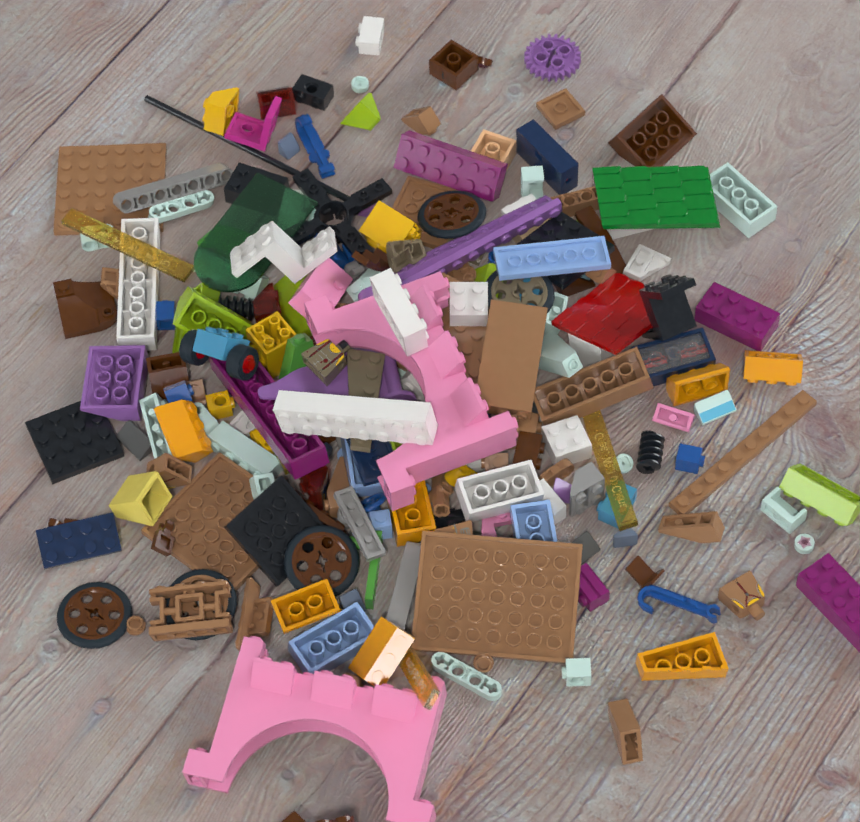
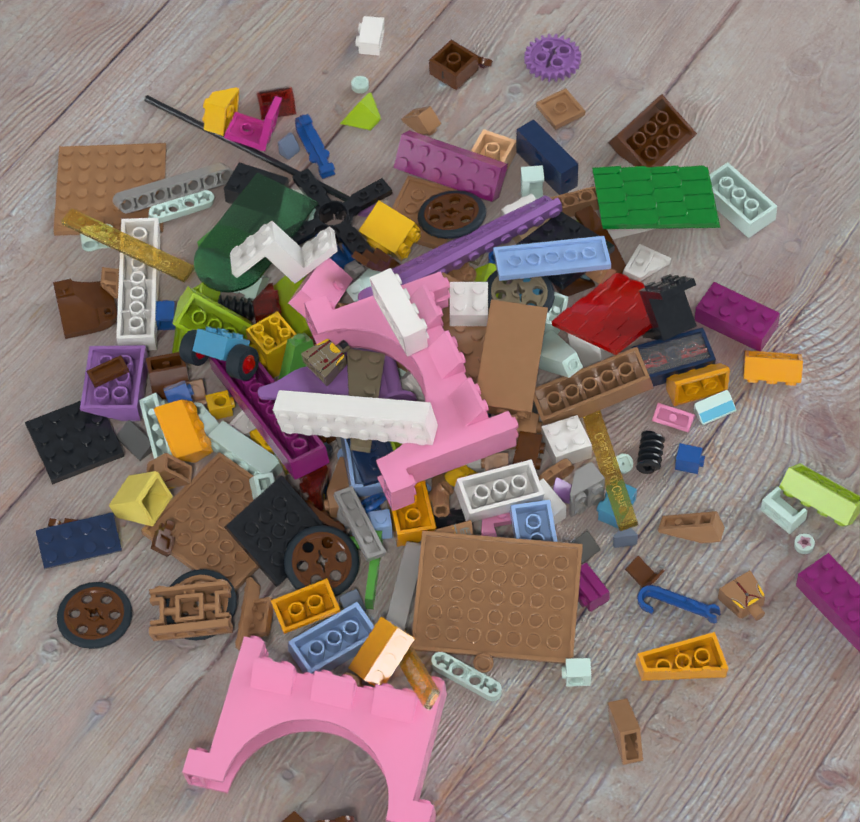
(107, 371): none -> reddish brown tile
(135, 625): medium nougat plate -> none
(313, 92): black brick -> none
(404, 252): dark tan slope -> none
(742, 453): medium nougat plate -> none

